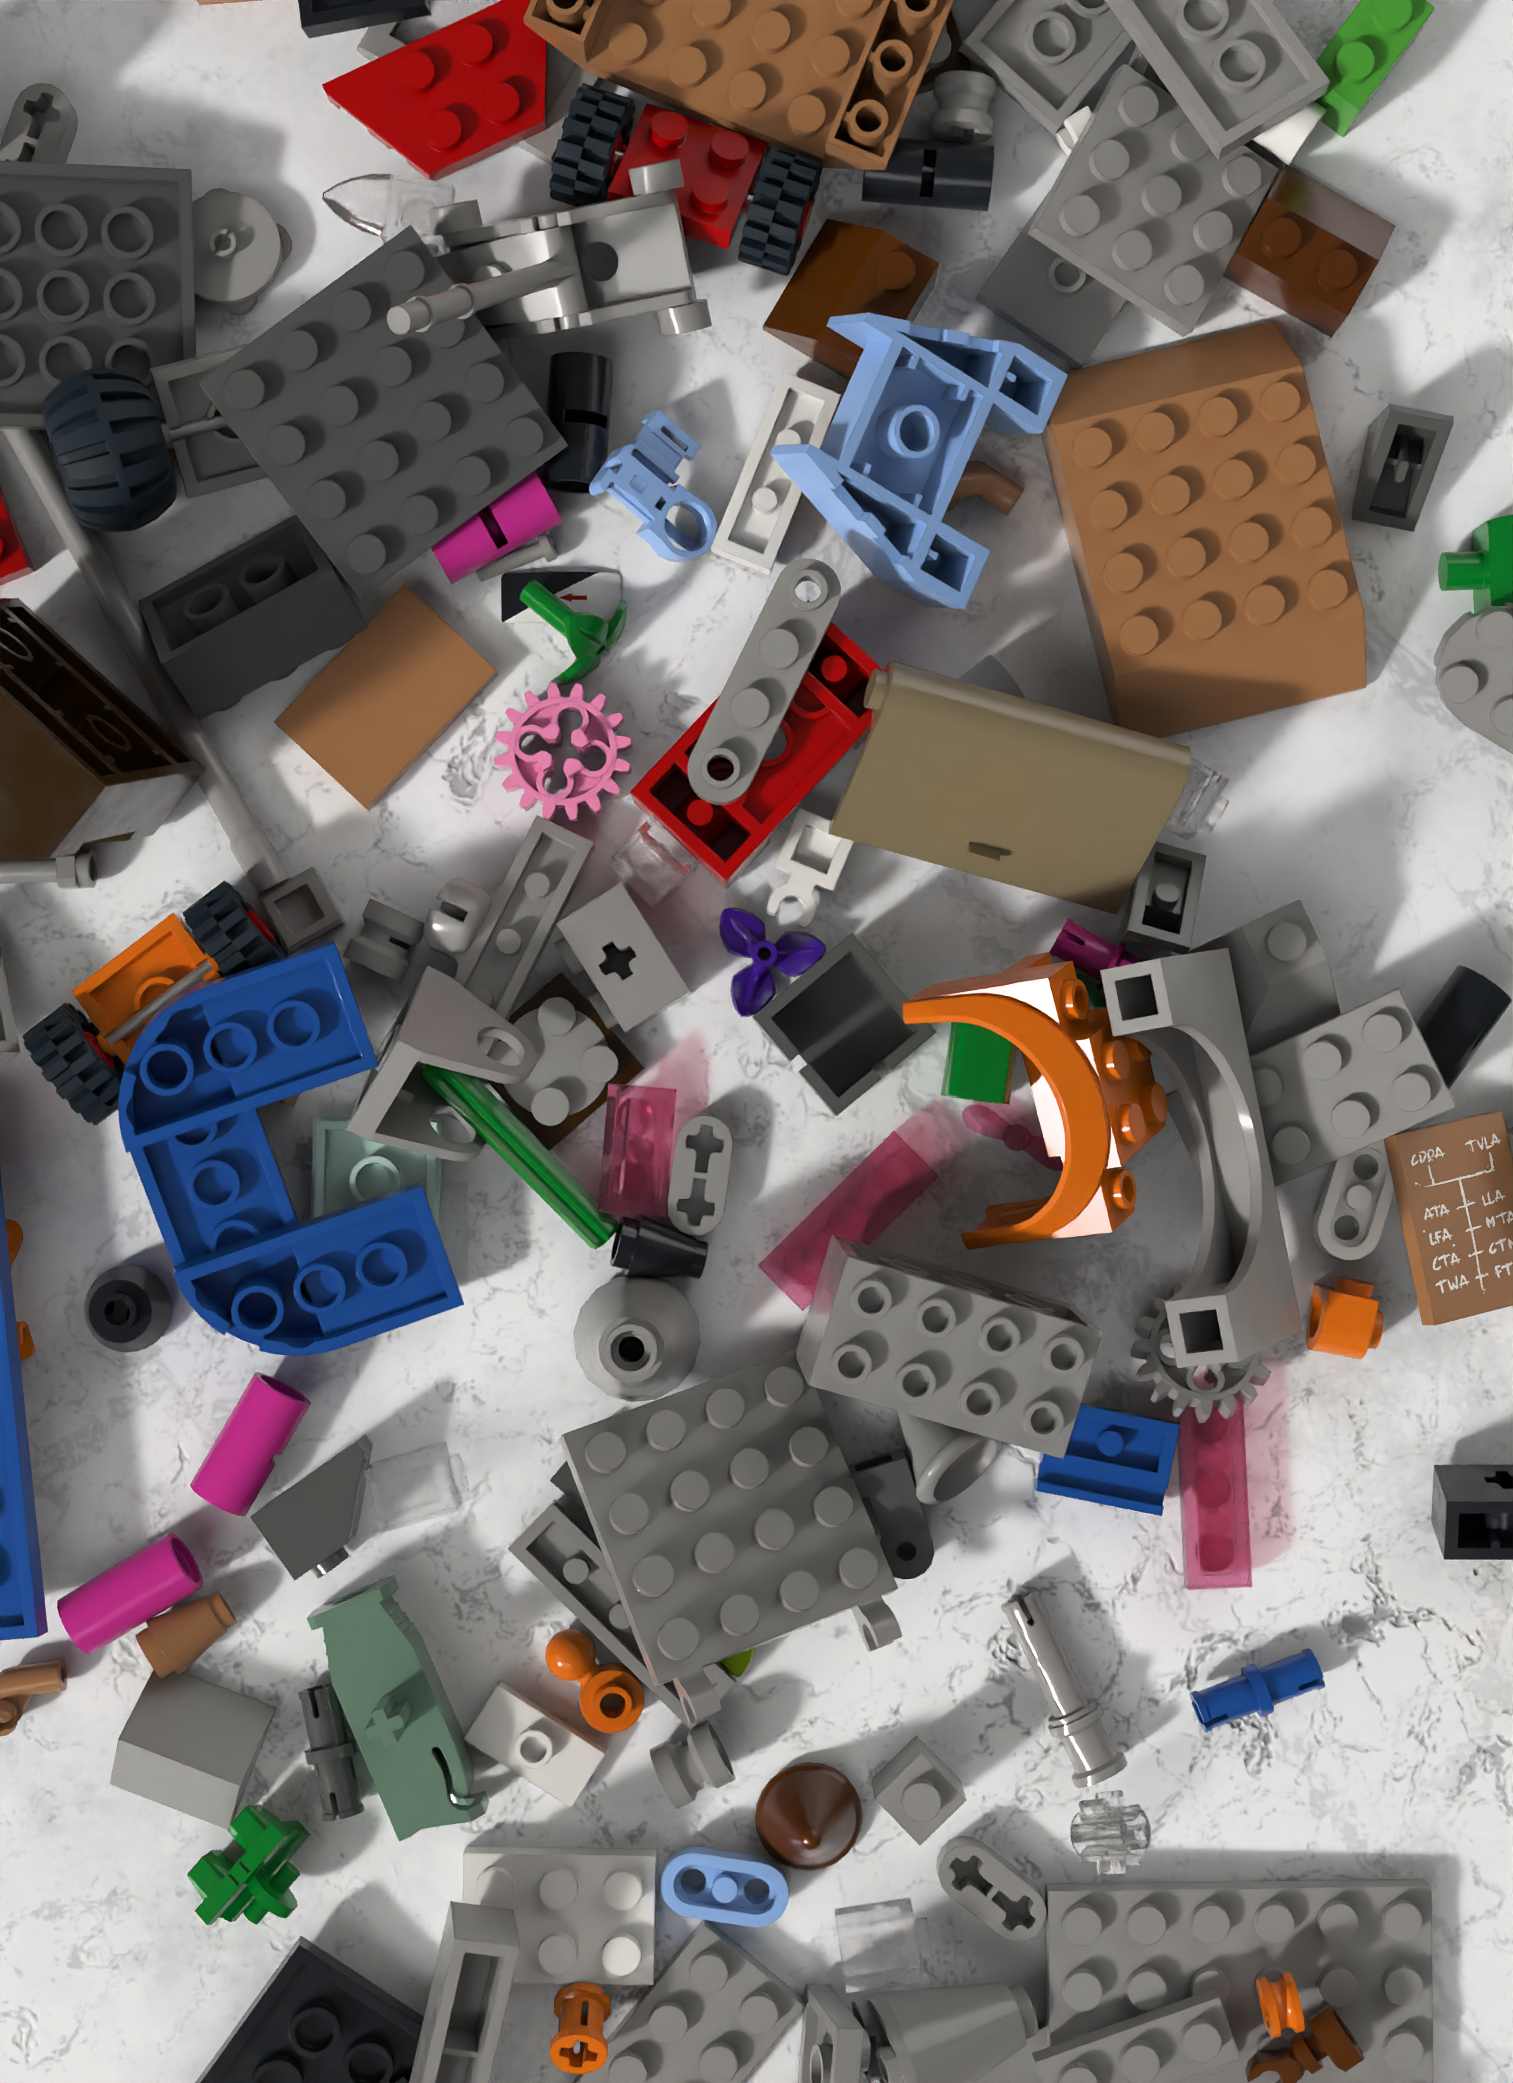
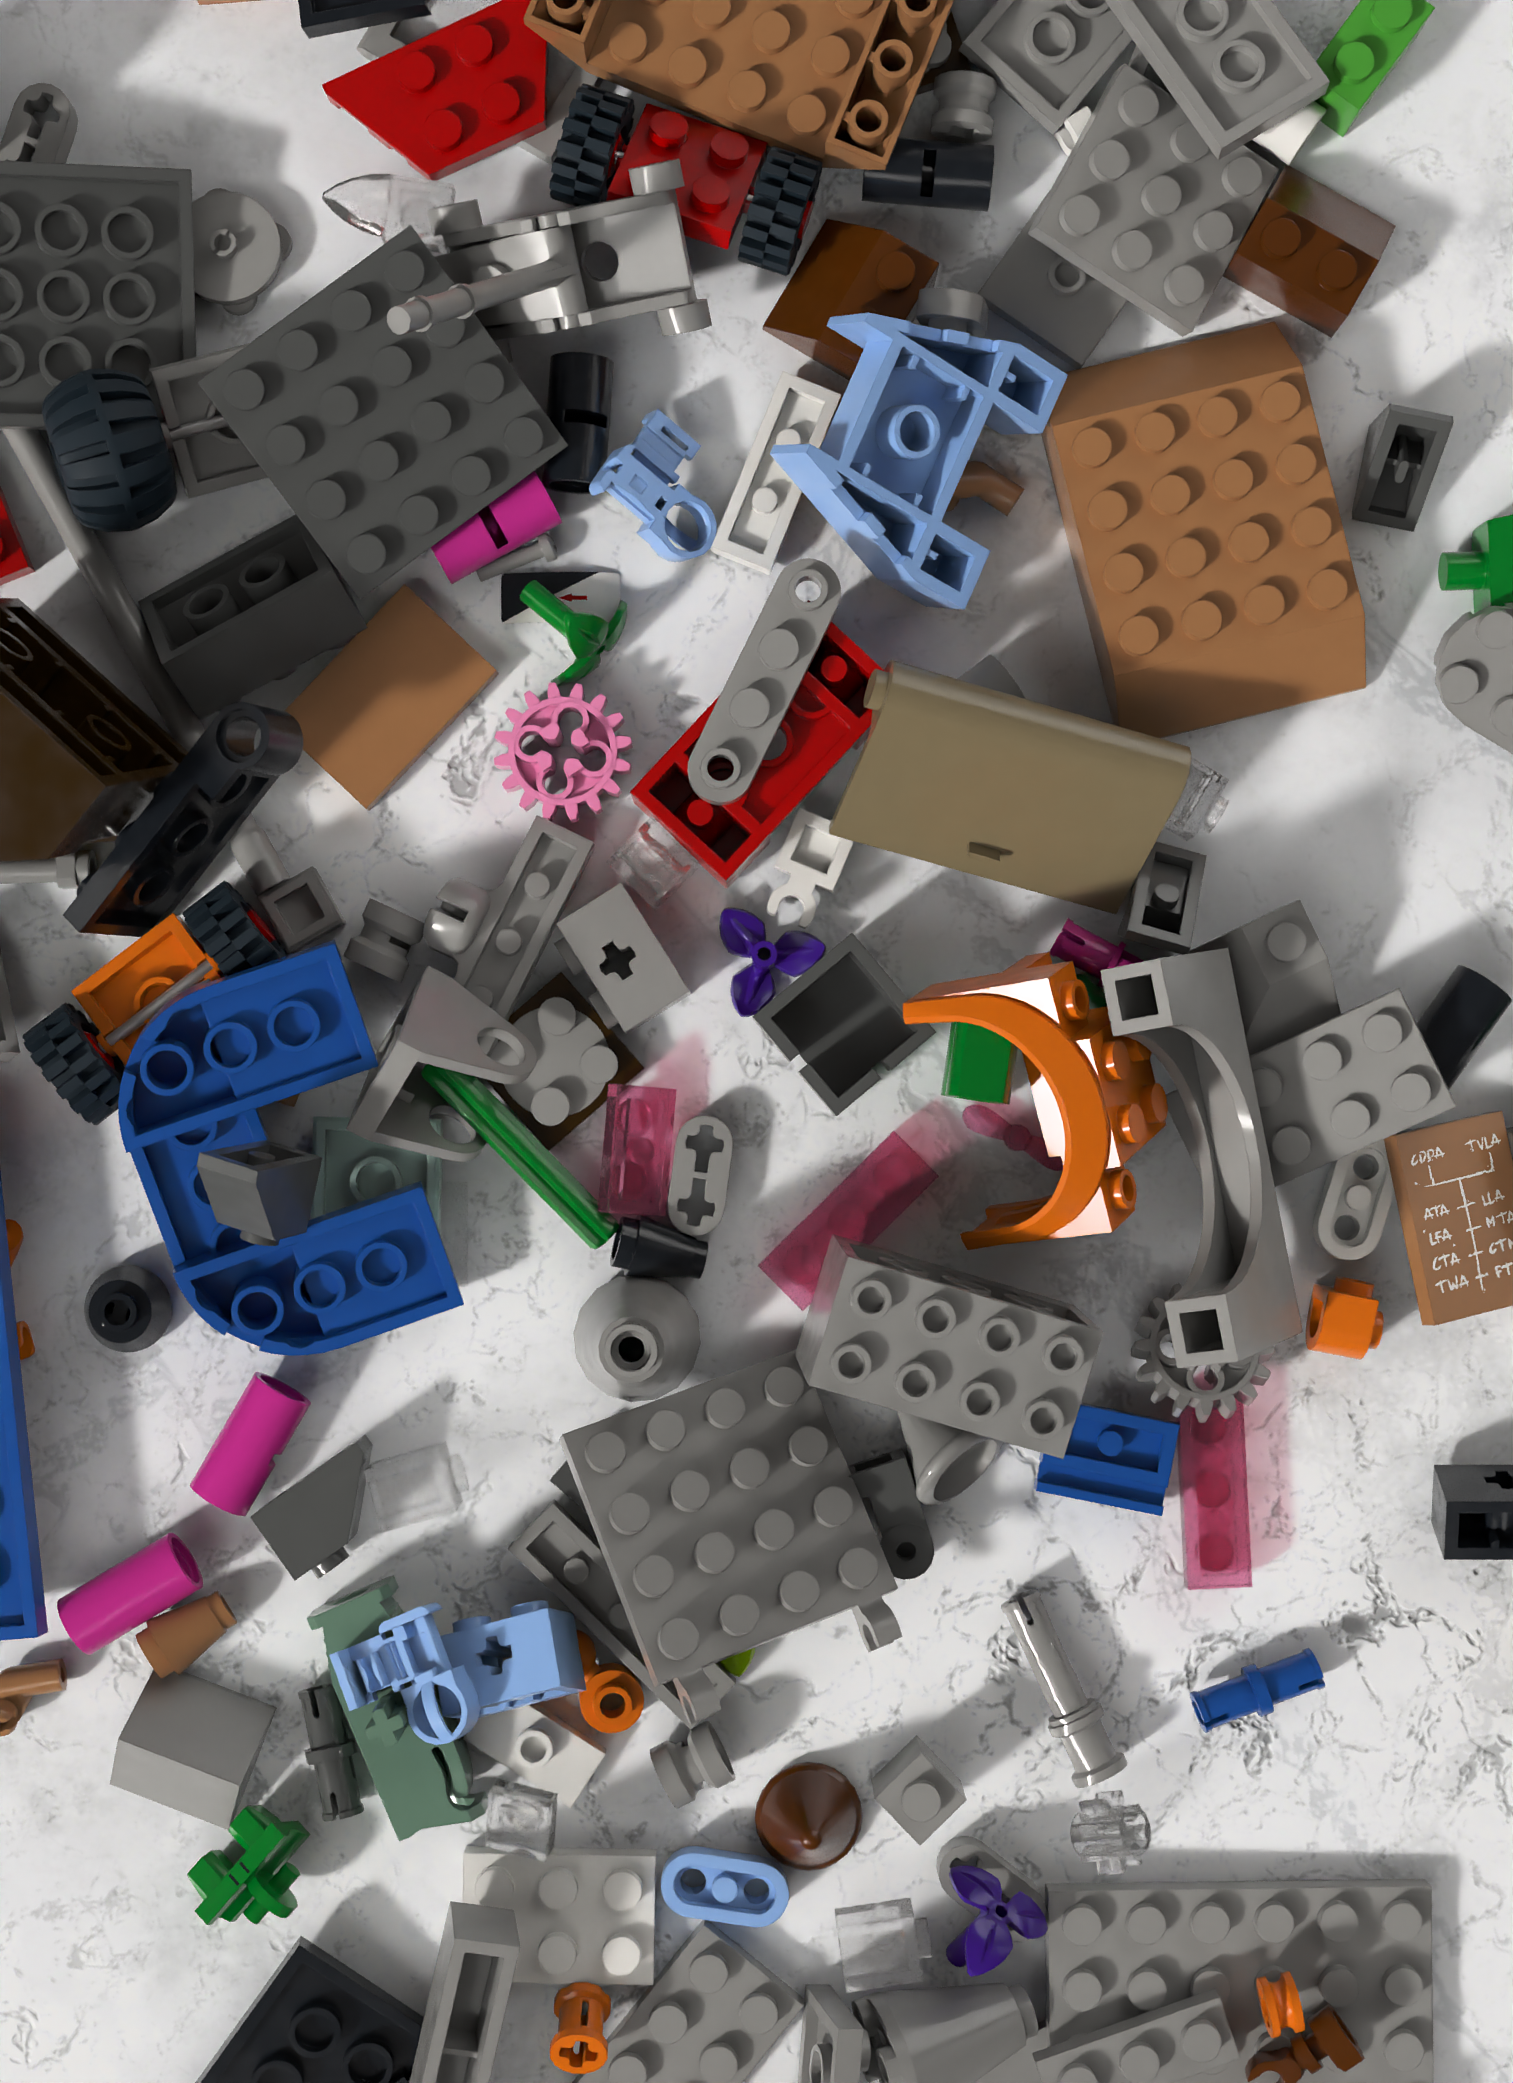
(187, 821): none -> black hinge
(261, 1189): none -> dark grey slope
(413, 1656): none -> light blue piece
(521, 1819): none -> clear plate
(542, 1663): none -> light blue brick
(953, 310): none -> light grey plate
(987, 1938): none -> dark purple plant

